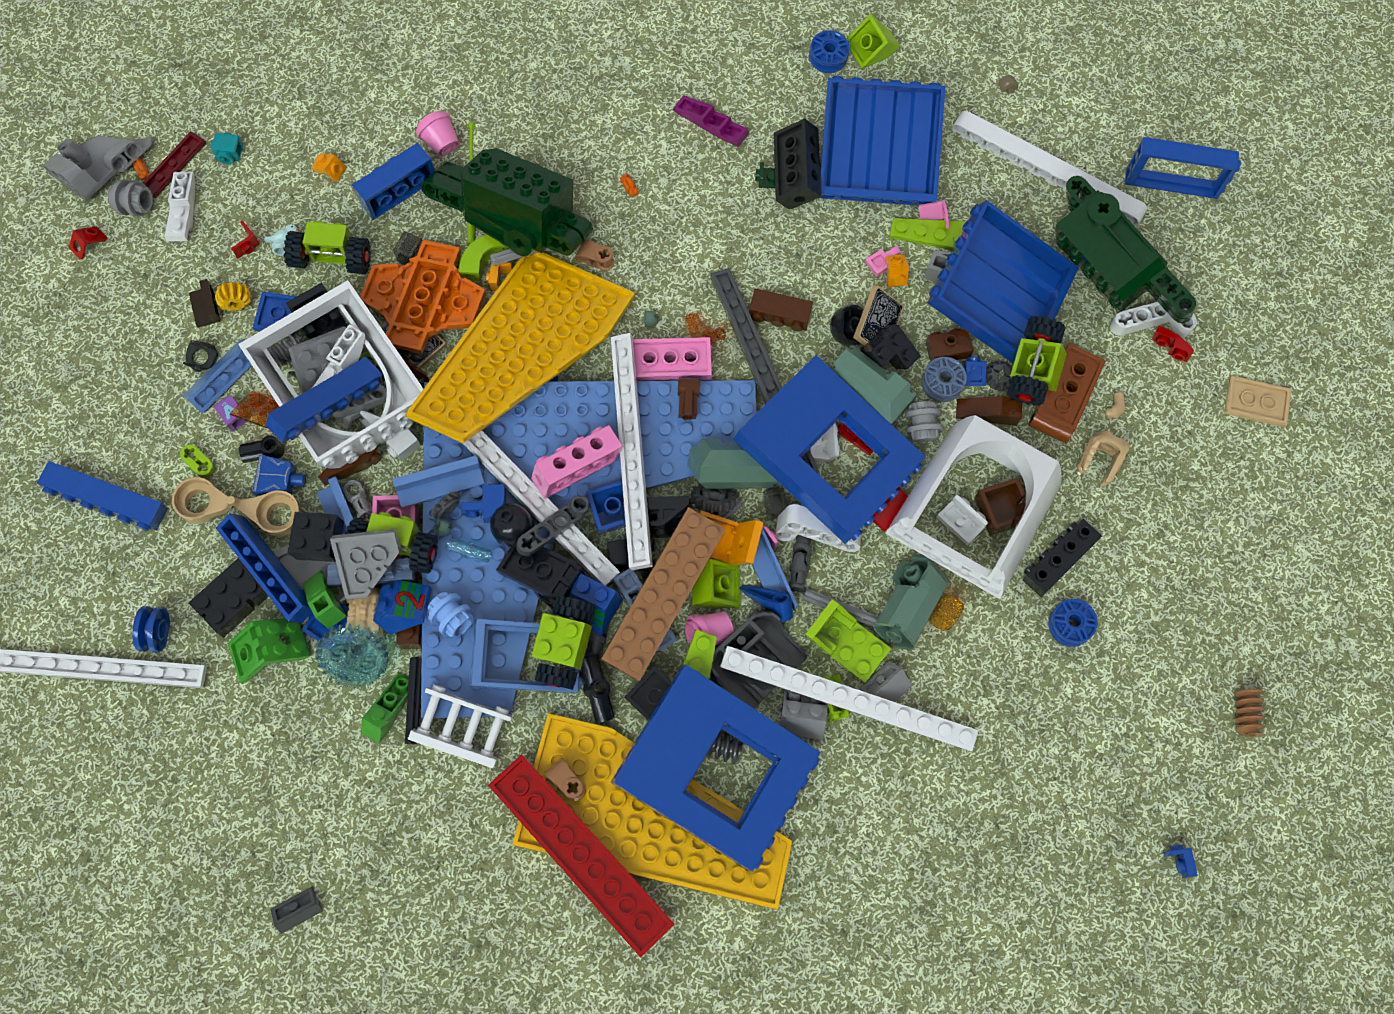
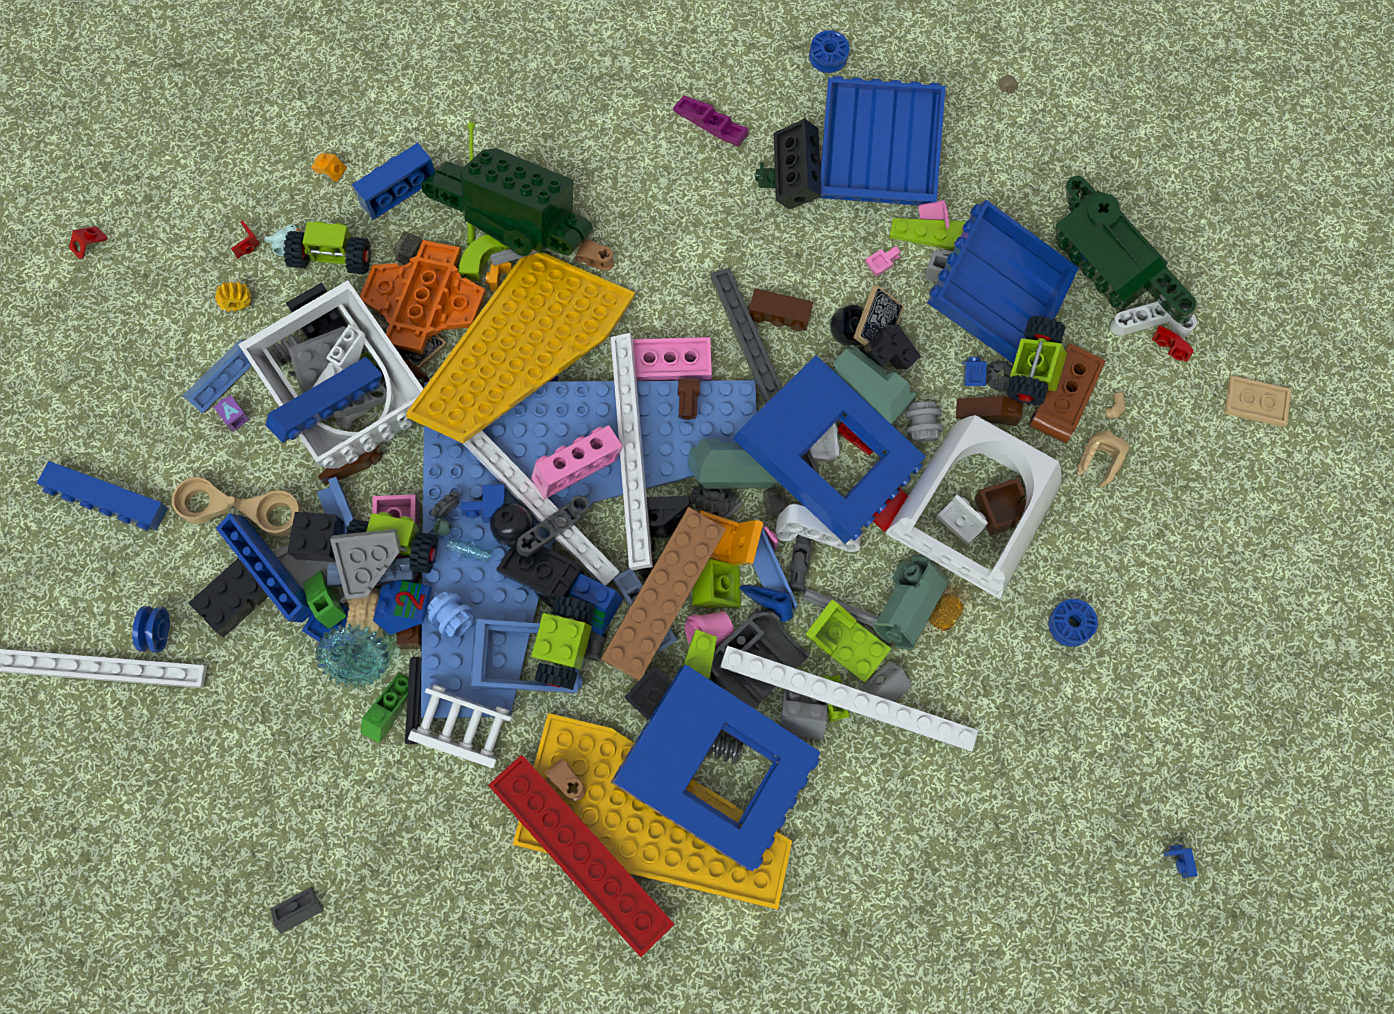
(94, 162): light grey panel -> none
(130, 198): light grey piece -> none
(141, 169): orange piece -> none
(174, 162): dark red tile -> none
(181, 206): white slope -> none
(193, 464): lime beam -> none
(204, 305): dark brown panel -> none
(209, 348): pearl dark grey piece -> none
(226, 147): teal brick -> none
(251, 451): black piece -> none
(255, 408): clear orange hinge -> none
(260, 645): bright green bracket -> none
(271, 309): blue plate -> none
(275, 475): blue torso -> none
(358, 500): light grey connector -> none
(401, 445): white slope -> none
(438, 133): bright pink piece -> none
(438, 481): medium blue panel -> none
(599, 701): black piece -> none
(607, 507): blue slope -> none
(618, 554): black panel -> none
(629, 185): orange piece -> none
(650, 318): sand green hinge -> none
(698, 329): clear orange arm -> none
(871, 42): lime slope -> none
(897, 270): light orange bracket -> none
(946, 368): sand blue wheel -> none
(949, 344): reddish brown brick -> none
(1039, 161): white beam -> none
(1061, 558): black brick -> none
(1185, 153): blue door -> none
(1248, 712): medium nougat piece -> none

